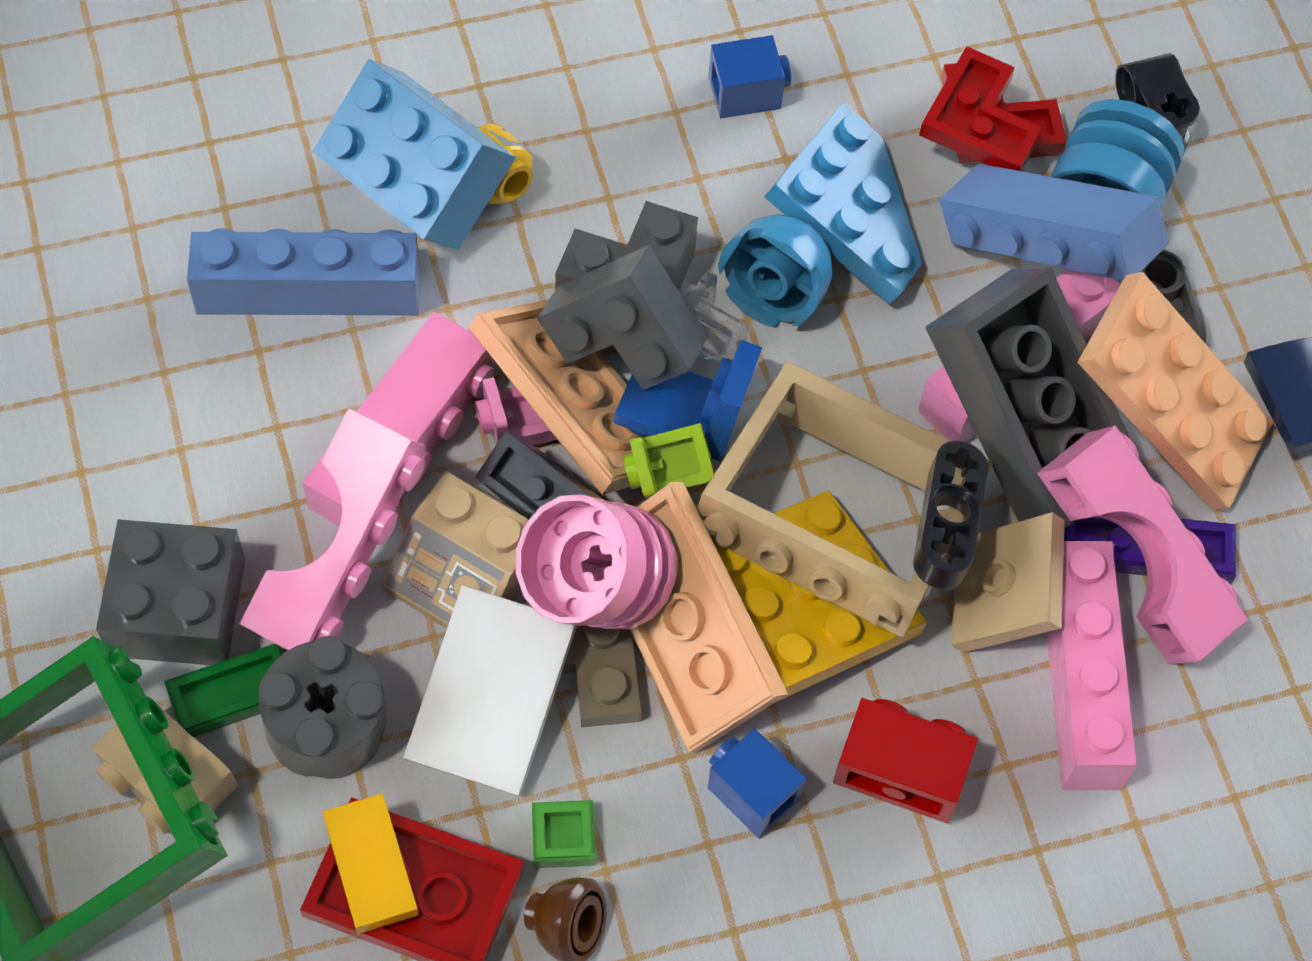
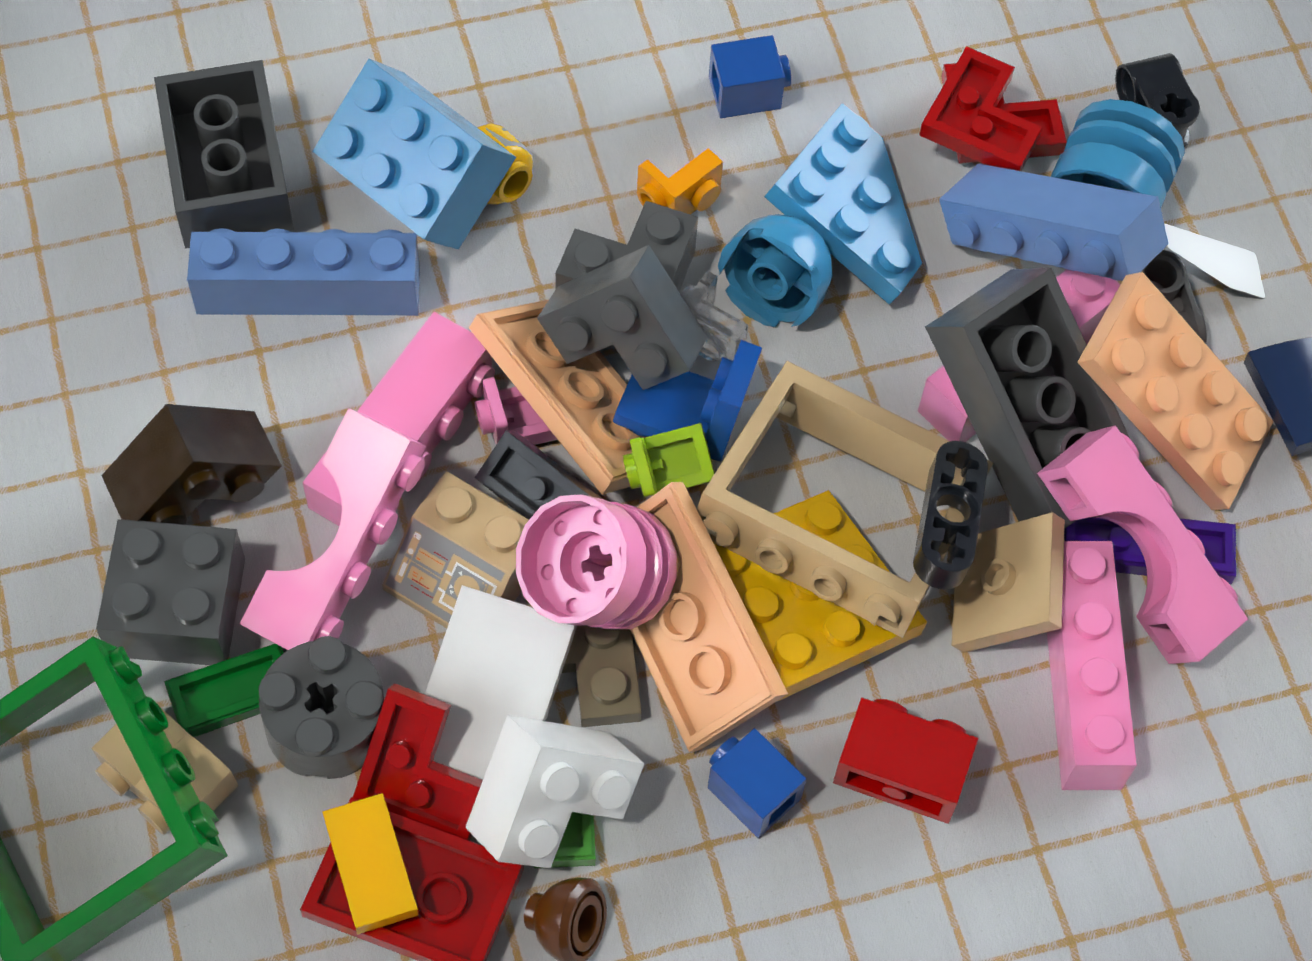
(190, 458): none -> dark brown brick
(223, 150): none -> dark grey brick
(404, 769): none -> red plate
(539, 779): none -> white brick
(687, 190): none -> light orange bracket
(1224, 262): none -> white sticker

